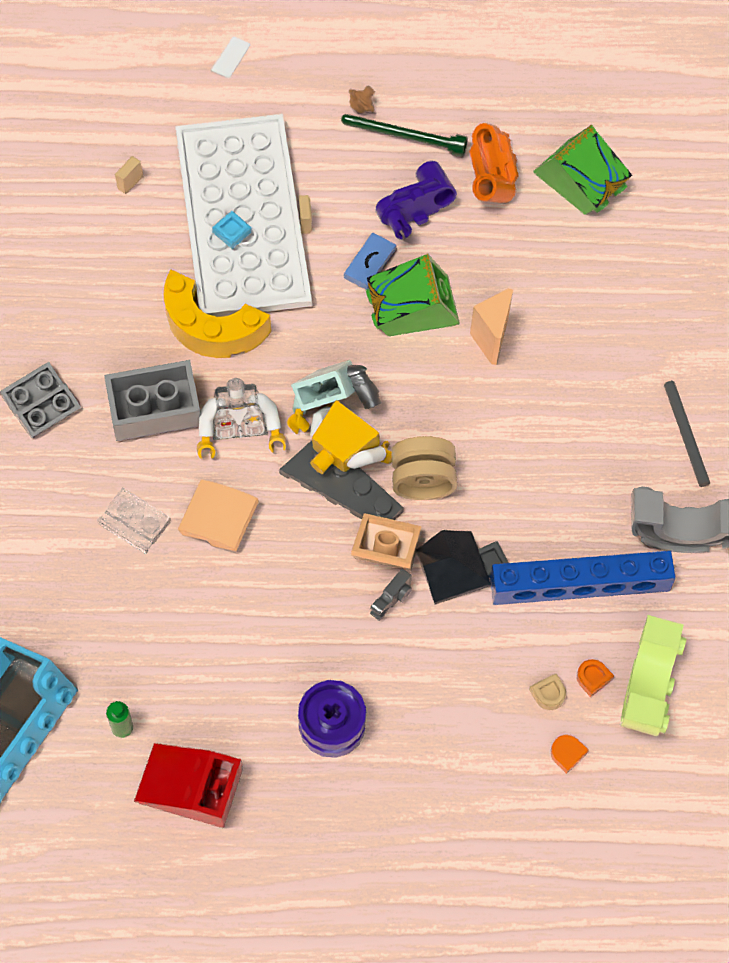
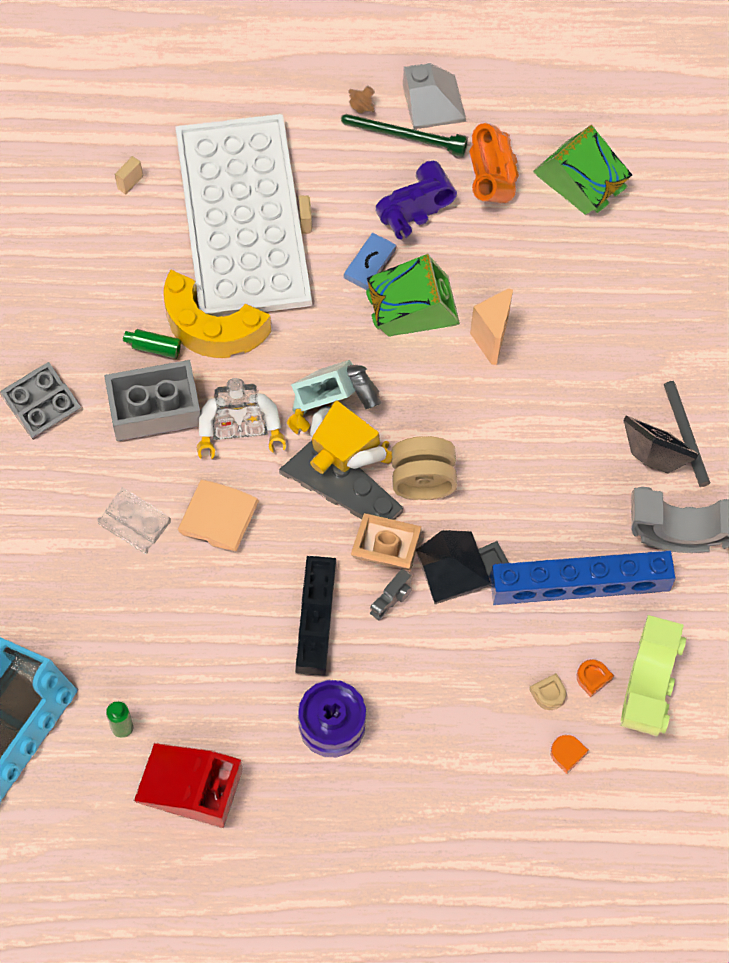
(153, 343): none -> green cylinder
(231, 57): white sticker -> none
(232, 229): medium azure tile -> none
(315, 615): none -> black slope
(432, 96): none -> light grey slope
(656, 446): none -> black slope

